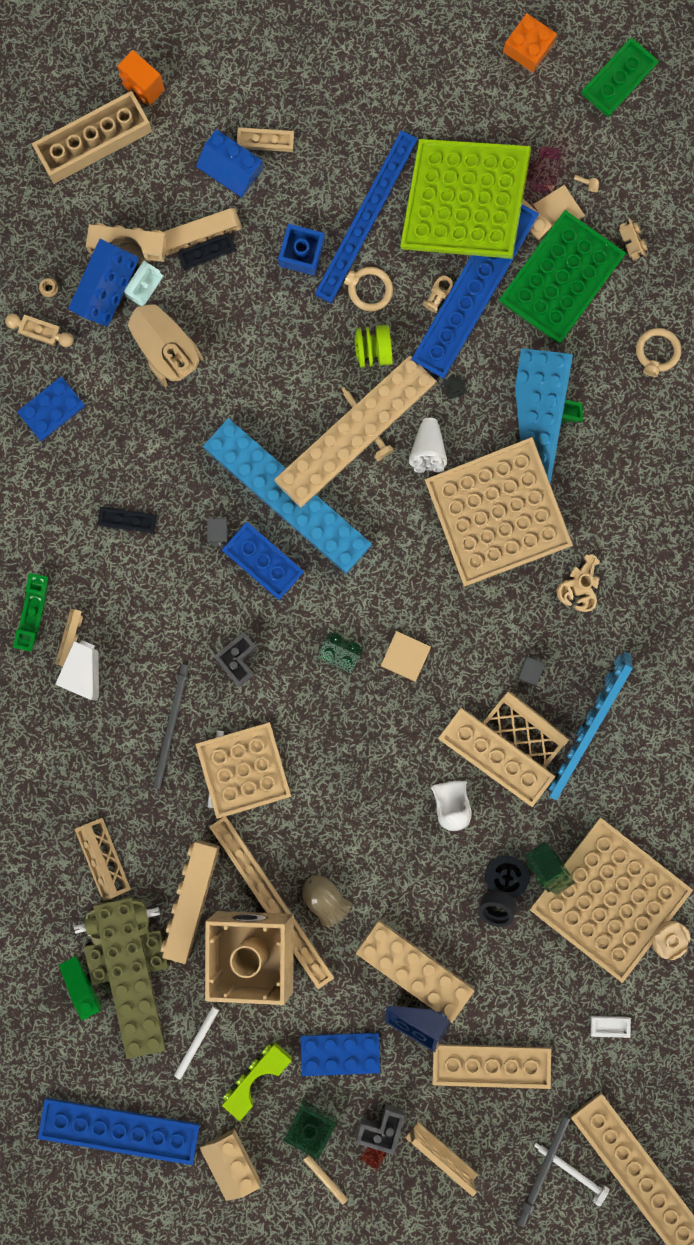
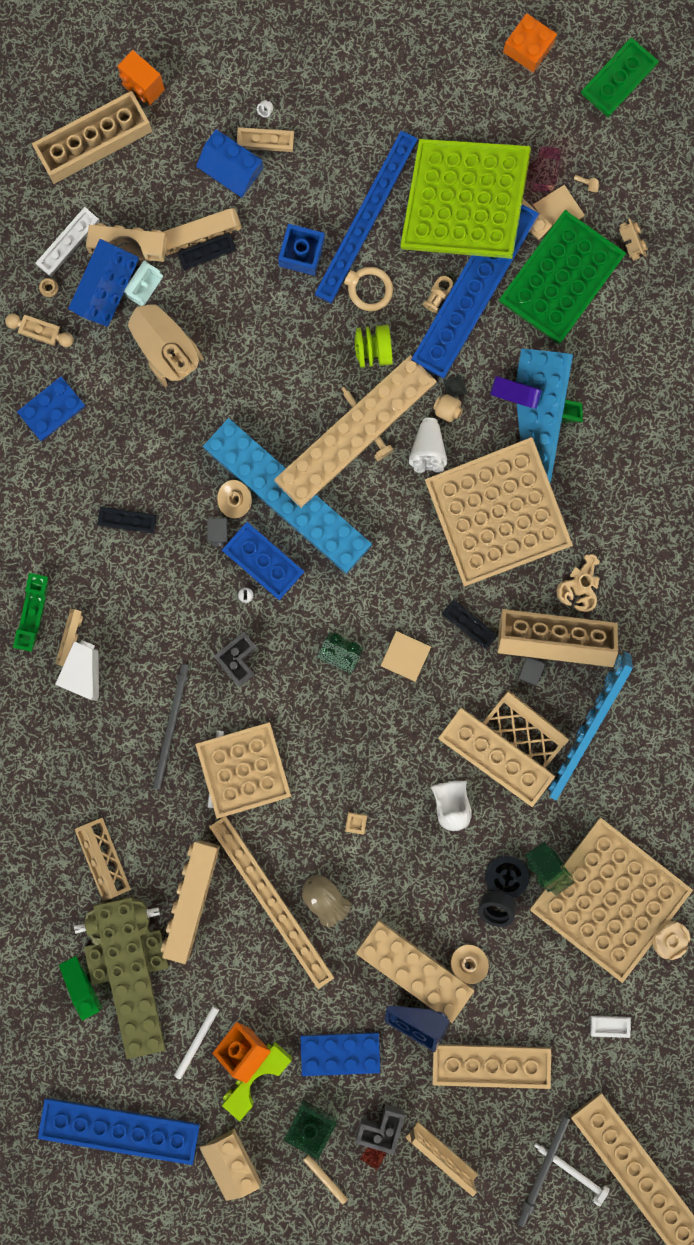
(67, 242): none -> white plate
(227, 499): none -> tan dish
(241, 1052): none -> orange brick
(249, 957): tan brick -> none
(250, 595): none -> white hinge
(261, 108): none -> white hinge
(356, 823): none -> tan tile
(448, 408): none -> tan head
(469, 624): none -> black tile
(477, 960): none -> tan dish
(516, 392): none -> dark purple beam
(558, 638): none -> tan brick
(652, 367): tan piece -> none

